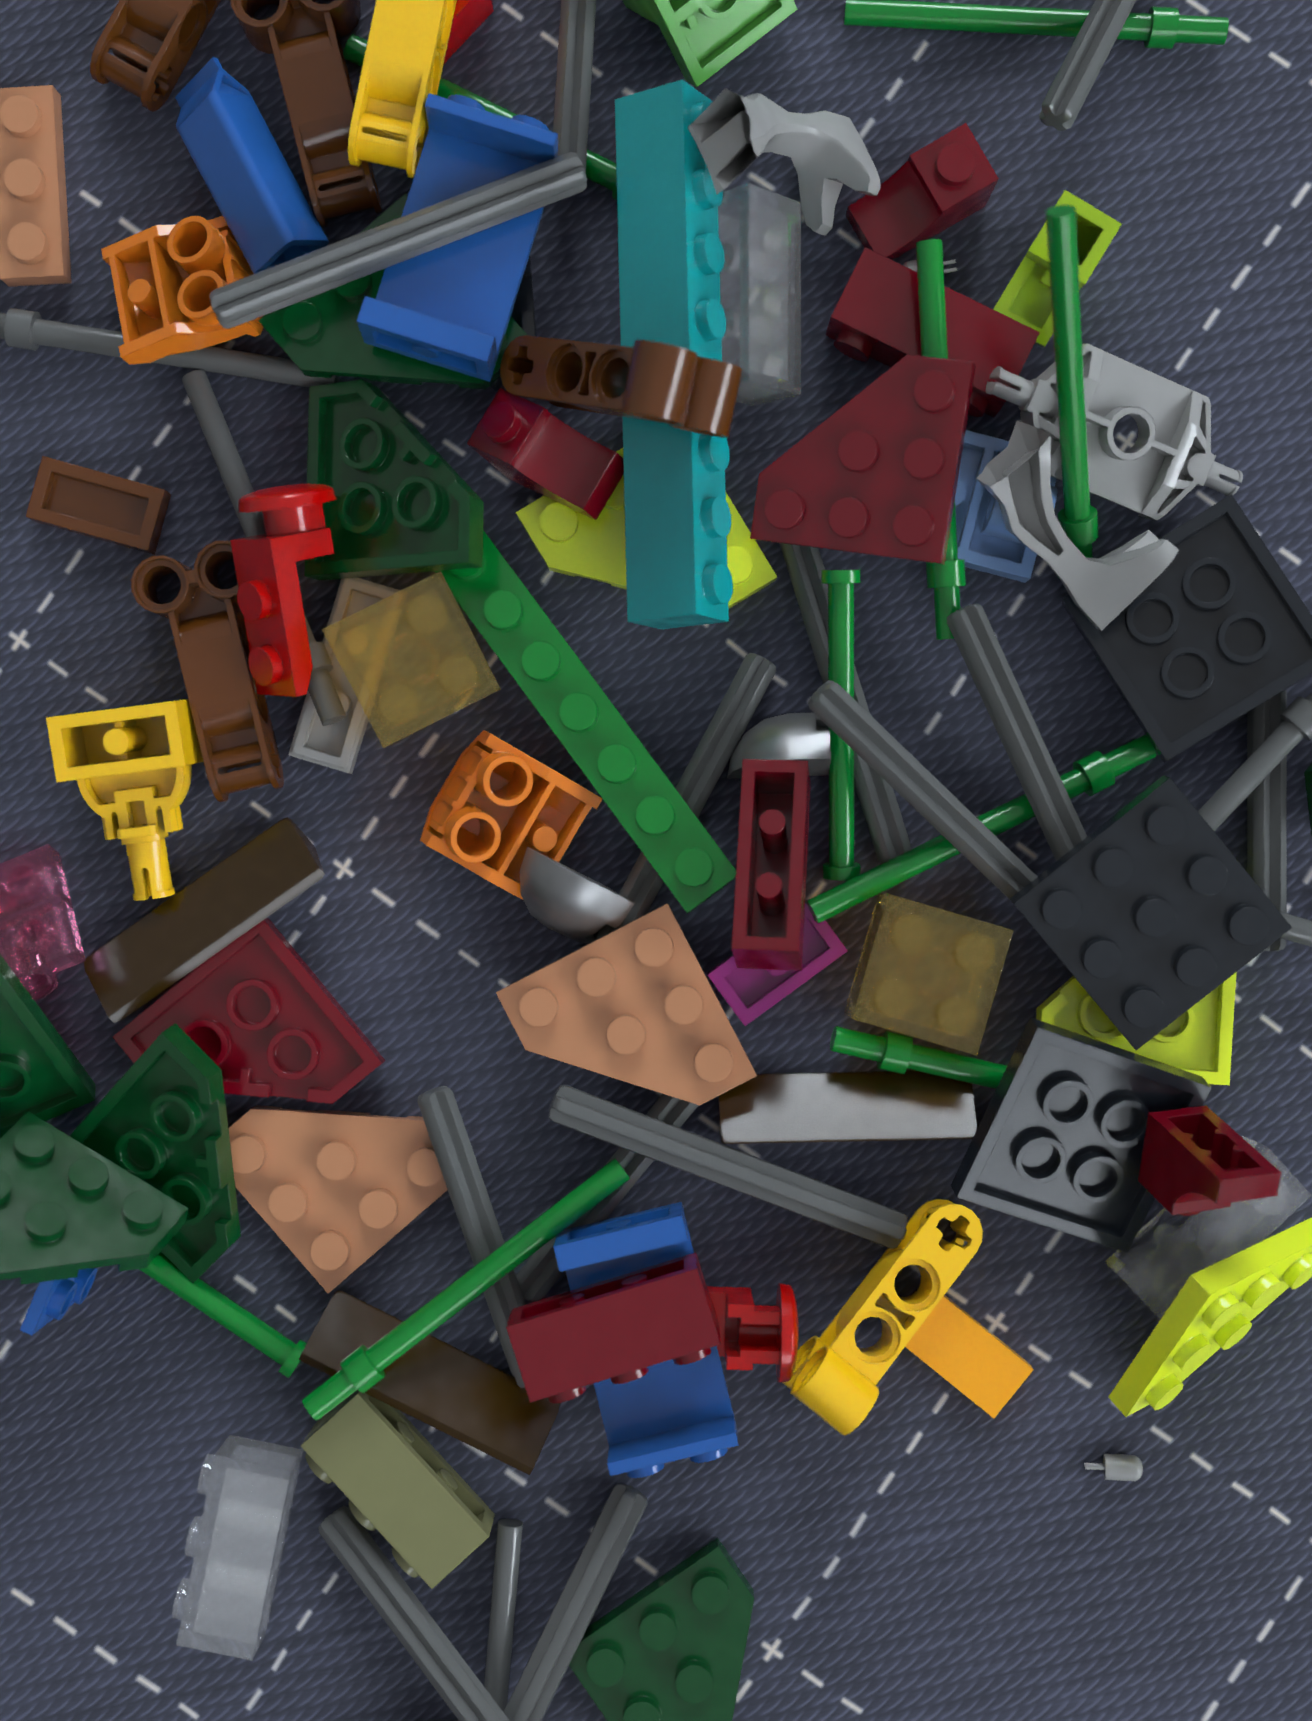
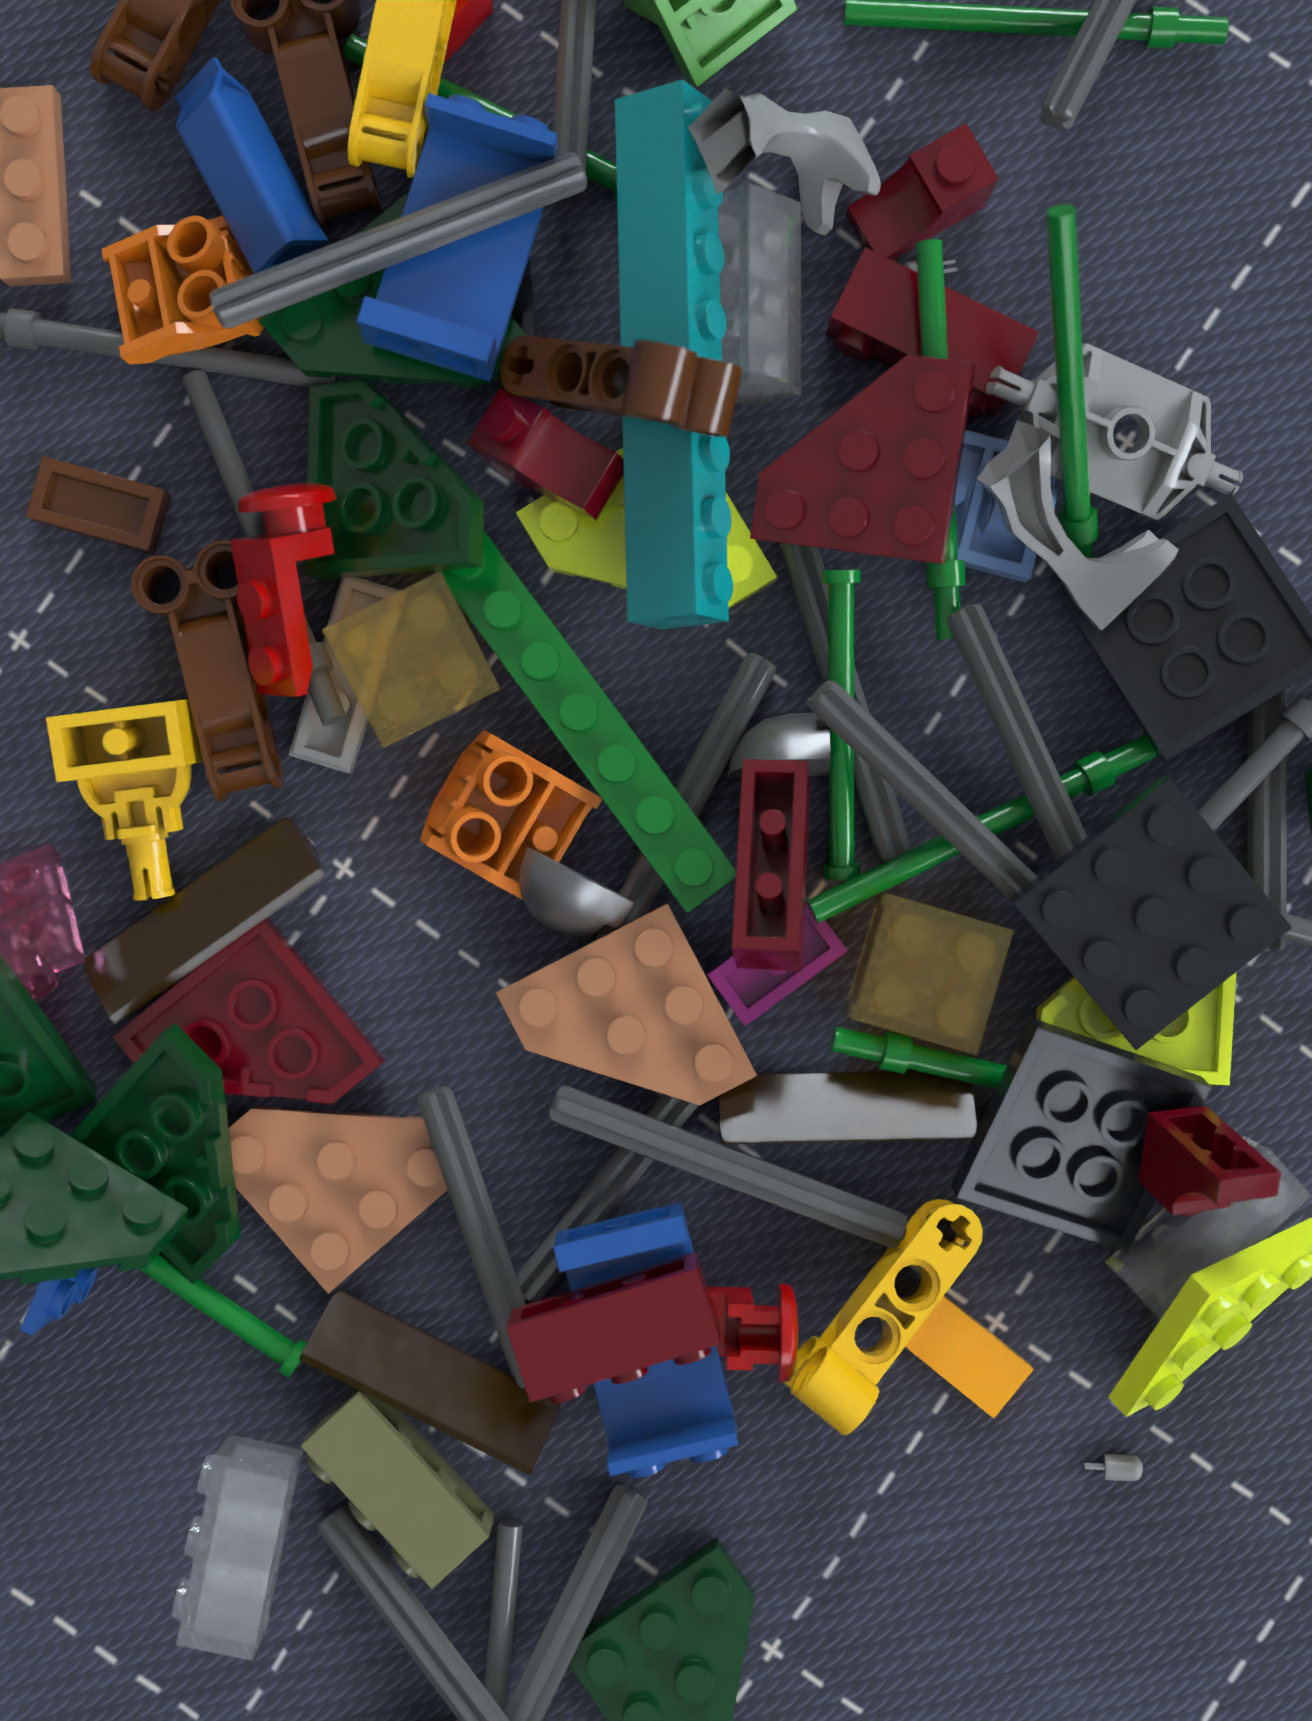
(366, 1365): green bar -> none
(1029, 291): lime brick -> none

